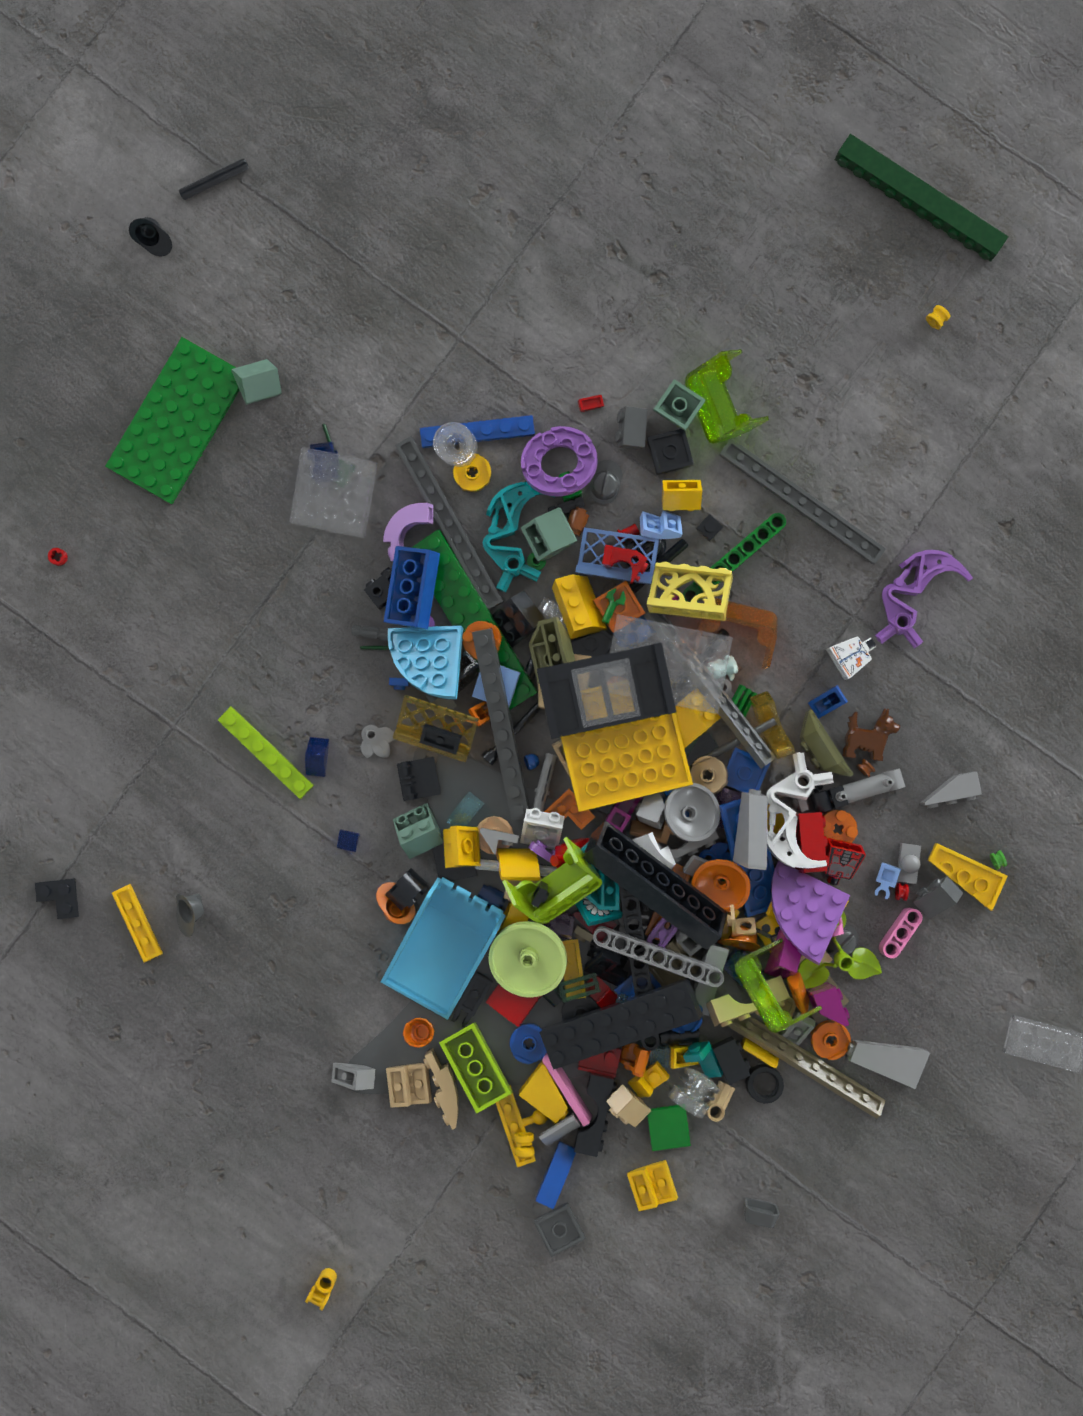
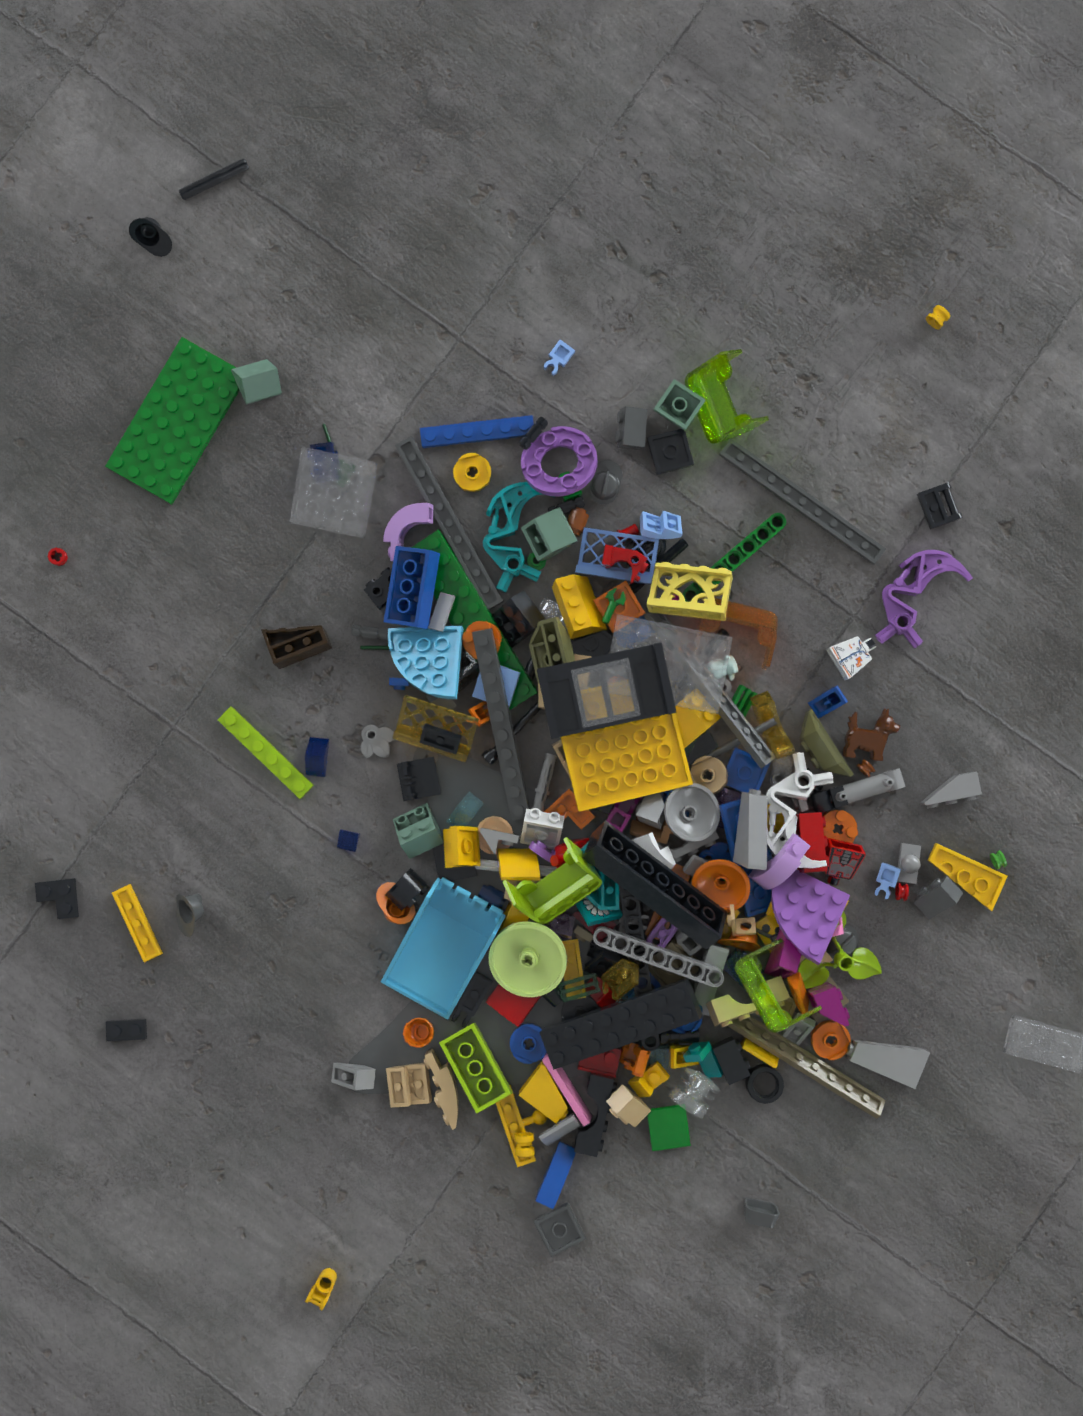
(126, 1030): none -> black plate
(295, 644): none -> dark brown wedge
(441, 612): none -> light grey piece
(445, 441): clear wheel -> none
(531, 761): blue hinge -> none
(533, 433): none -> black axle
(540, 894): black plate -> none
(560, 355): none -> light blue plate
(590, 403): red piece -> none
(621, 978): none -> clear yellow hinge
(652, 1185): yellow slope -> none
(681, 495): yellow brick -> none
(709, 527): black plate -> none
(721, 1100): tan piece -> none
(781, 865): none -> lavender arch
(891, 935): bright pink beam -> none
(920, 198): dark green brick -> none
(934, 508): none -> black plate

